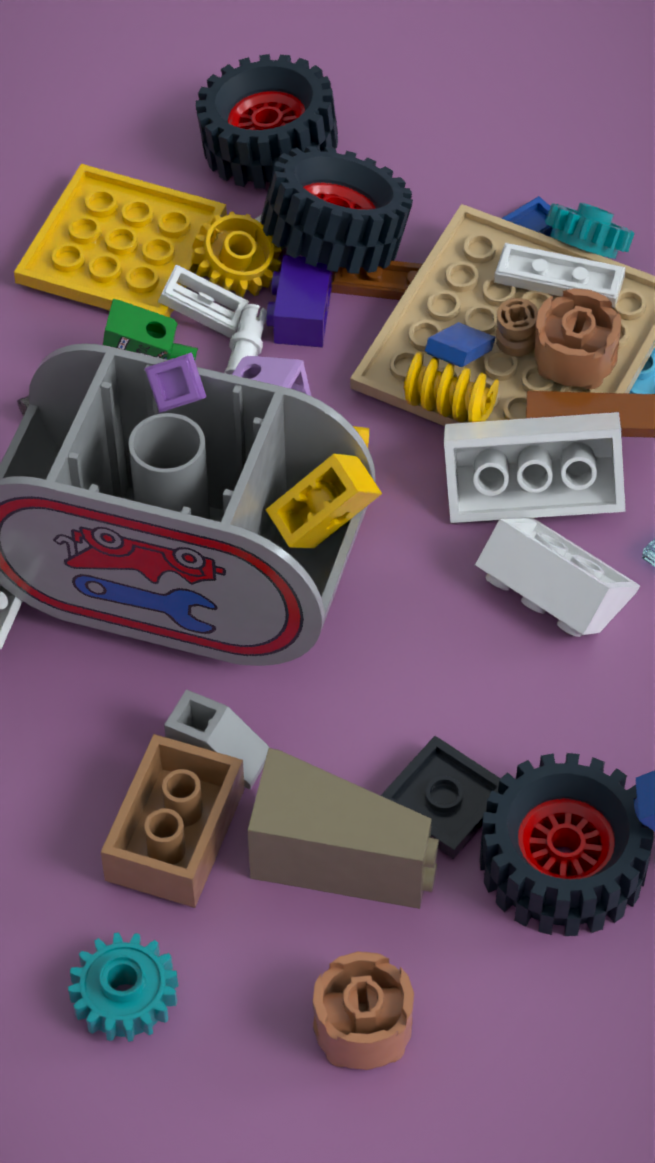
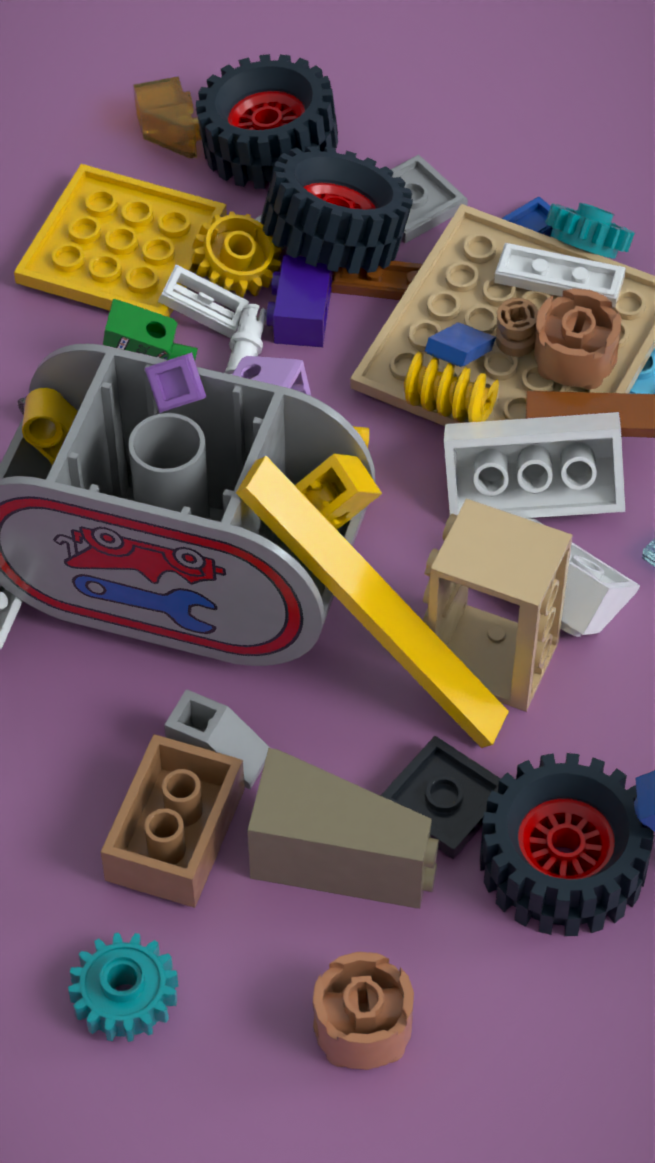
(47, 421): none -> yellow piece
(166, 115): none -> clear yellow slope
(372, 601): none -> yellow tile
(432, 196): none -> light grey tile
(514, 563): none -> tan hose

